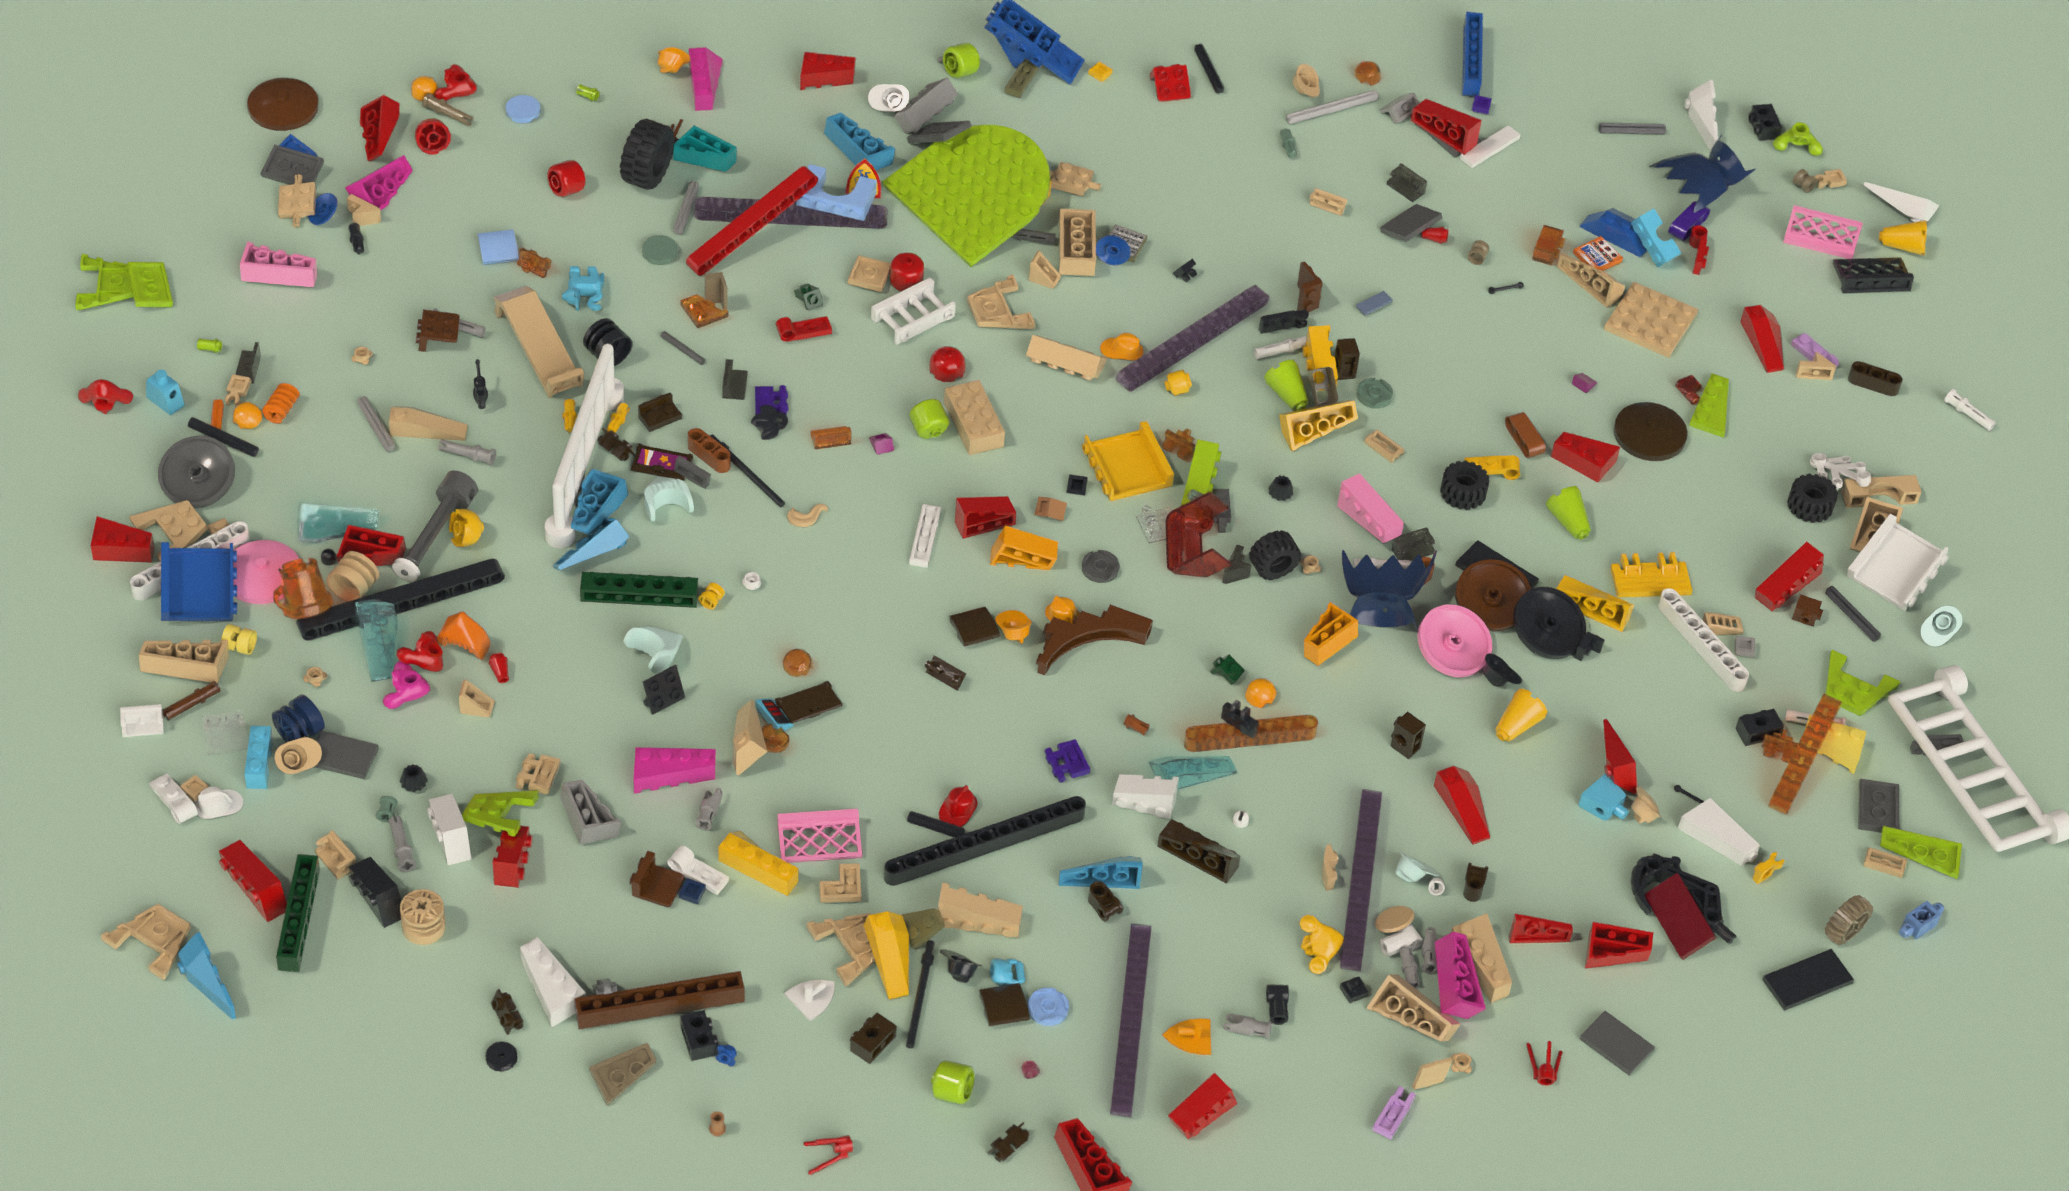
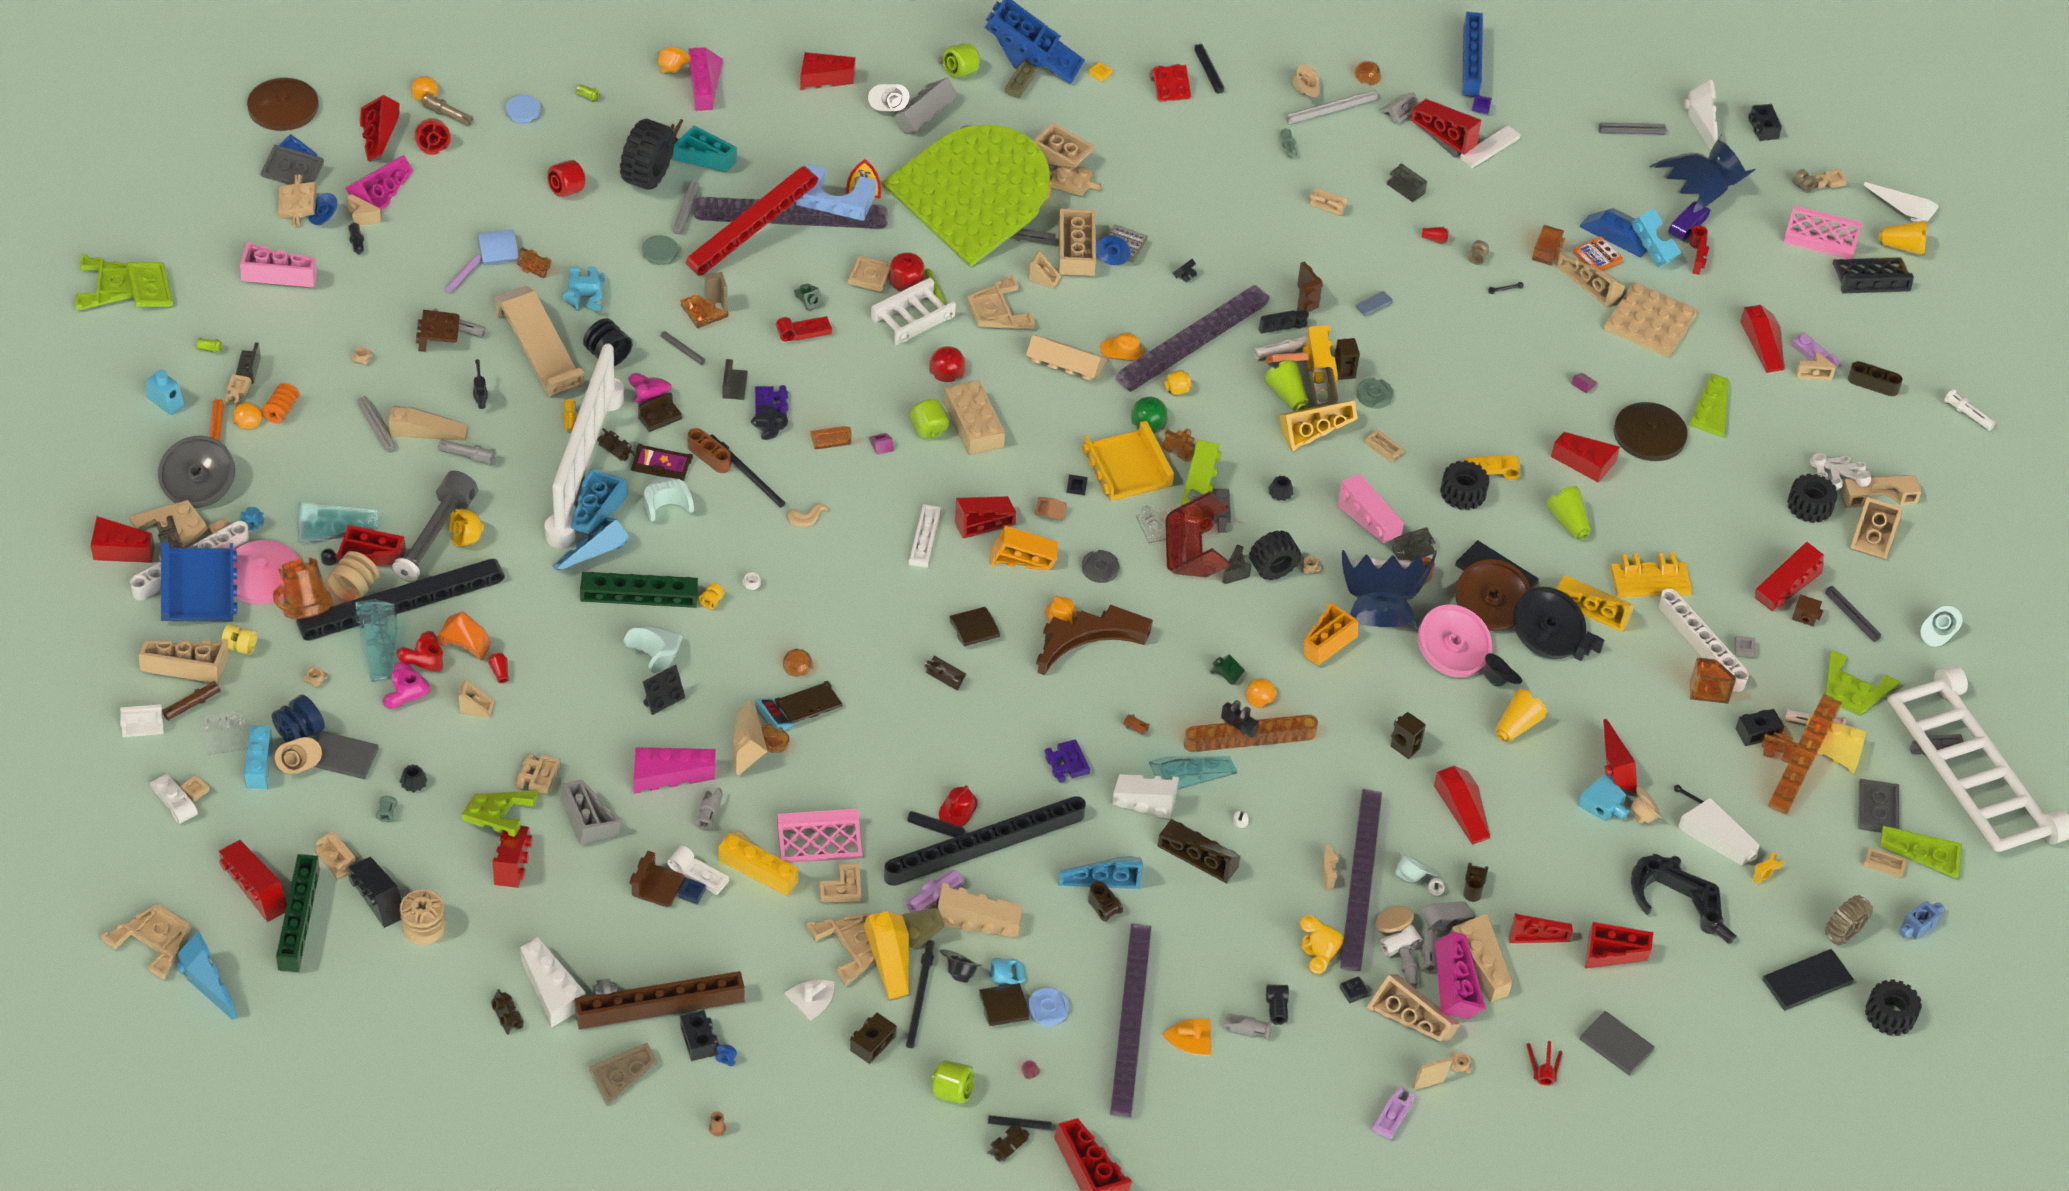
(104, 394): red head -> none
(169, 533): none -> clear smoke hinge
(217, 802): white piece -> none
(223, 437): black axle -> none
(252, 518): none -> dark azure gear
(403, 850): light grey pin -> none
(449, 828): white wedge -> none
(457, 82): red head -> none
(468, 268): none -> lavender bar
(501, 1063): black piece -> none
(618, 417): yellow axle -> none
(648, 388): none -> dark pink head
(692, 472): dark grey tile -> none
(840, 1145): red plant -> none
(857, 142): dark azure wedge -> none
(931, 891): none -> lavender piece
(937, 291): none -> lime bar
(939, 131): dark grey tile -> none
(1008, 1121): none -> black bar
(1014, 625): light orange piece -> none
(1063, 147): none -> tan slope
(1150, 410): none -> green cylinder
(1203, 1106): red wedge -> none
(1282, 357): none -> orange tile
(1411, 222): dark grey tile -> none
(1446, 915): none -> light grey beam
(1525, 435): dark orange beam -> none
(1680, 916): dark red tile -> none
(1688, 387): clear red piece -> none
(1711, 681): none -> clear orange slope
(1714, 620): tan slope -> none
(1799, 135): lime head -> none
(1890, 1020): none -> black tyre
(1897, 564): white panel -> none

